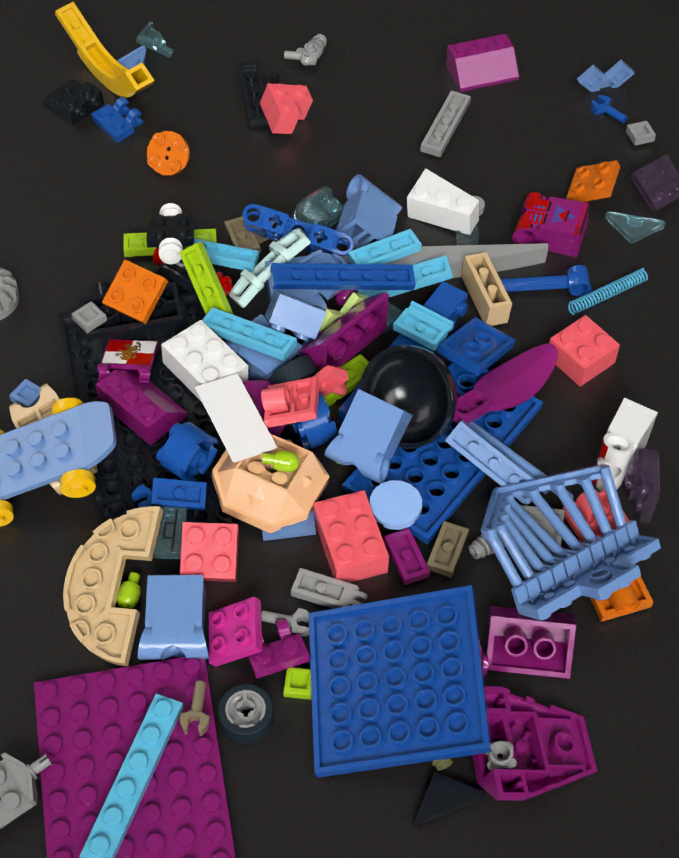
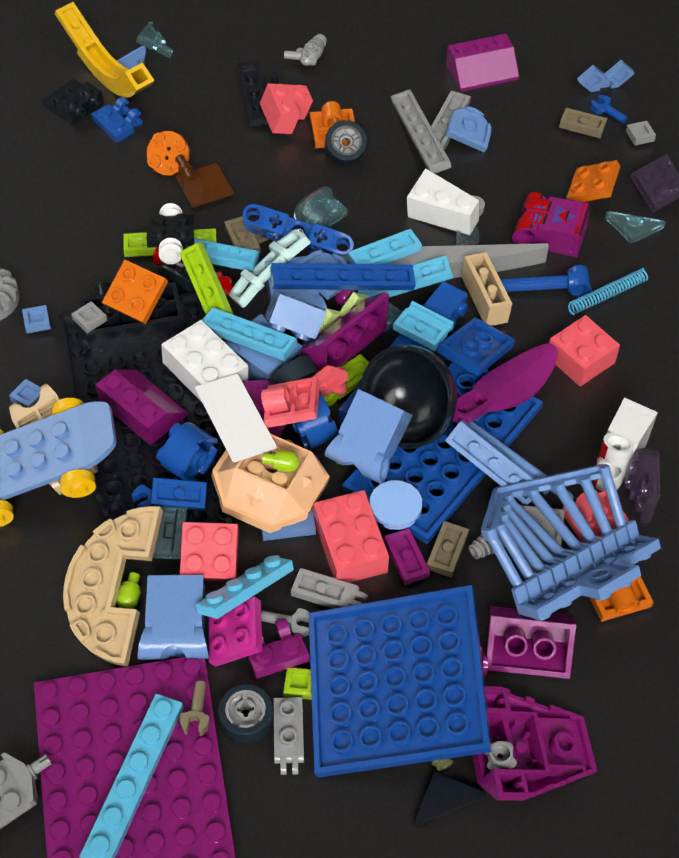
(36, 319): none -> medium blue plate
(128, 355): flag -> none
(202, 184): none -> reddish brown plate
(244, 587): none -> medium azure plate
(288, 733): none -> light grey hinge
(326, 118): none -> orange plate
(353, 134): none -> wheel
(368, 213): medium blue piece -> none
(420, 132): none -> light grey tile
(469, 128): none -> medium blue tile
(583, 123): none -> dark tan plate

